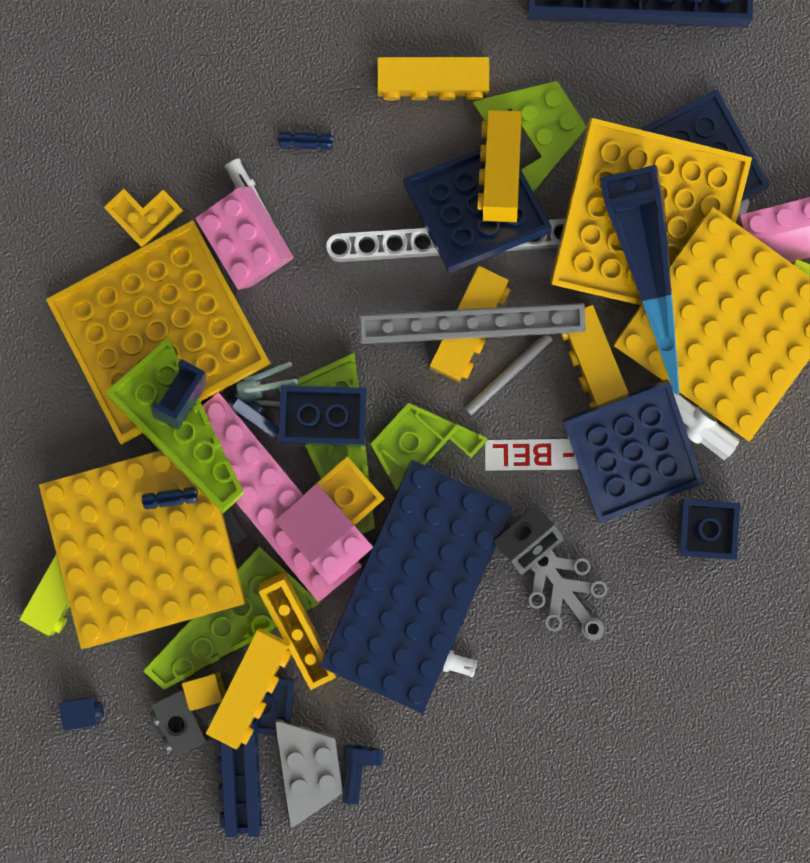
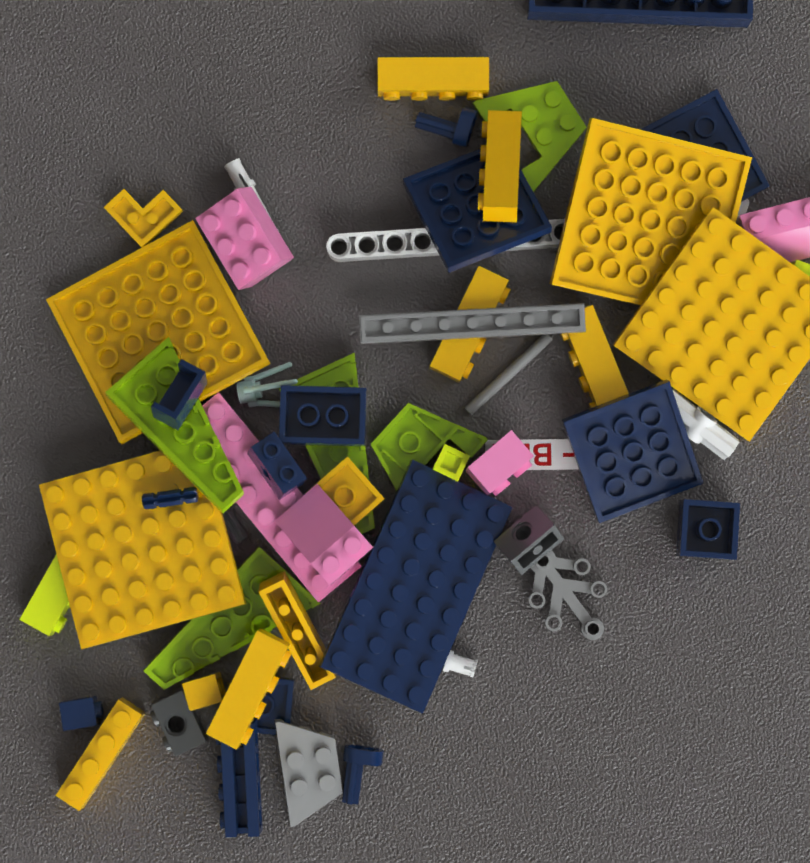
(100, 754): none -> yellow brick
(253, 412): dark blue plate -> none
(276, 465): none -> dark blue brick
(305, 140): dark blue axle -> none
(451, 462): none -> neon yellow brick
(459, 132): none -> dark blue piece
(499, 462): none -> bright pink brick
(639, 219): dark blue plate -> none

